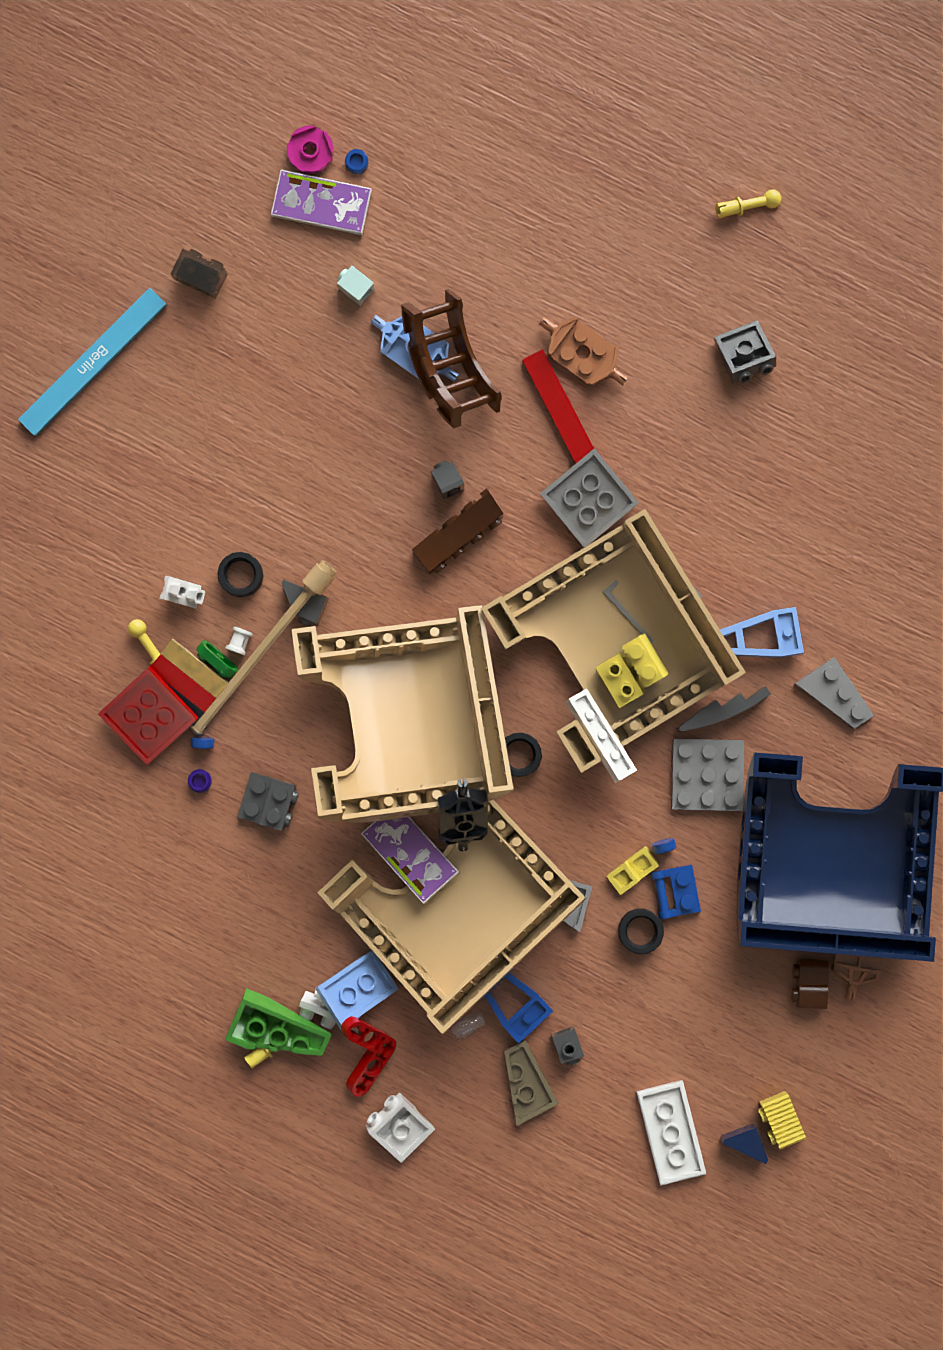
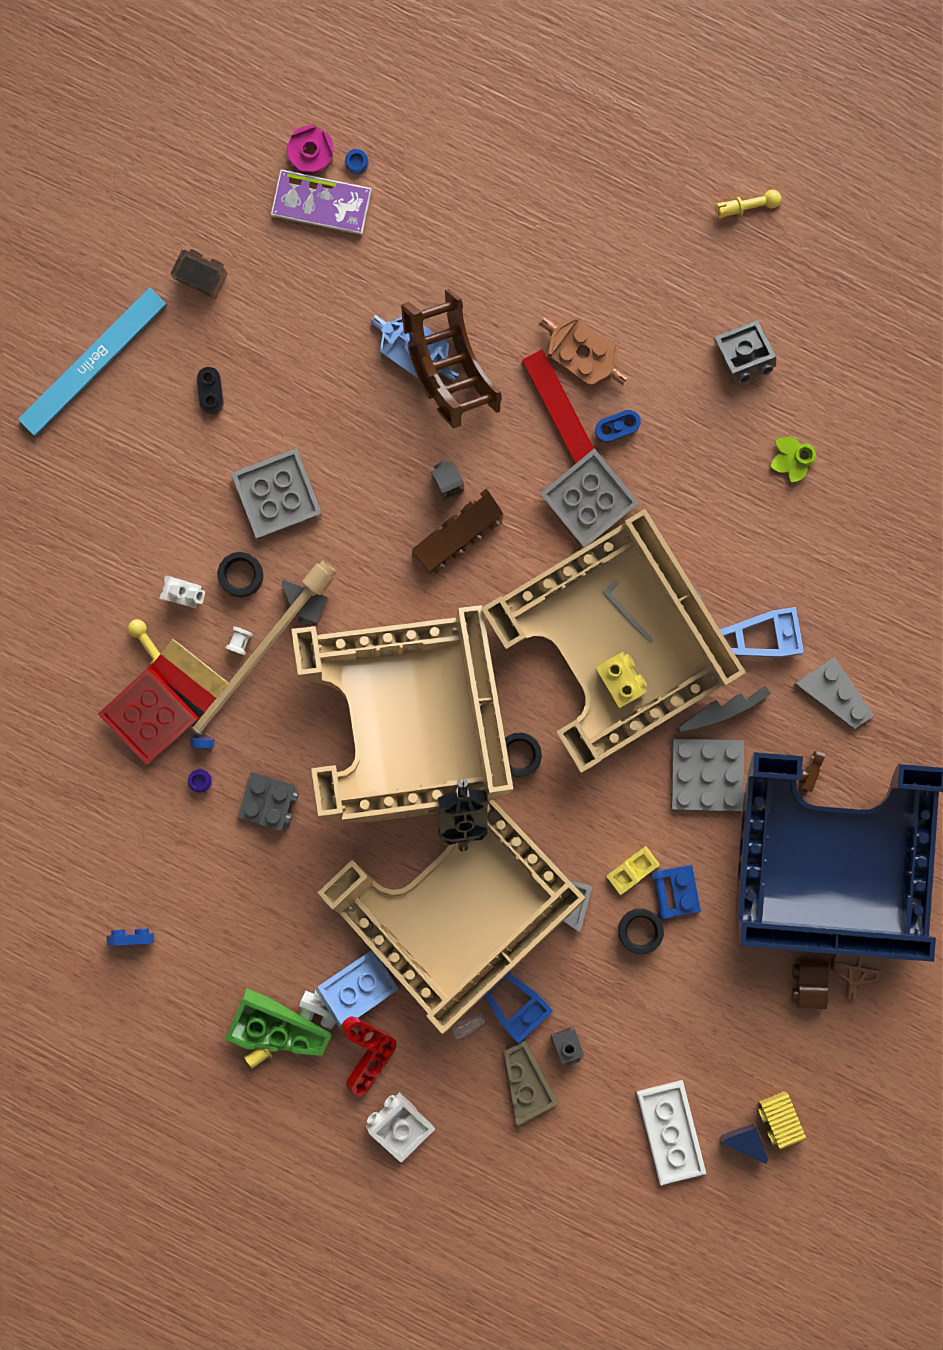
(119, 937): none -> blue plate
(210, 390): none -> black plate
(210, 654): green plate -> none
(276, 493): none -> light grey plate
(355, 285): light aqua brick -> none
(411, 856): medium lavender tile -> none
(601, 735): white plate -> none
(617, 426): none -> blue plate
(645, 660): light yellow brick -> none
(664, 846): blue tile -> none
(790, 460): none -> lime plate
(810, 775): none -> reddish brown plate

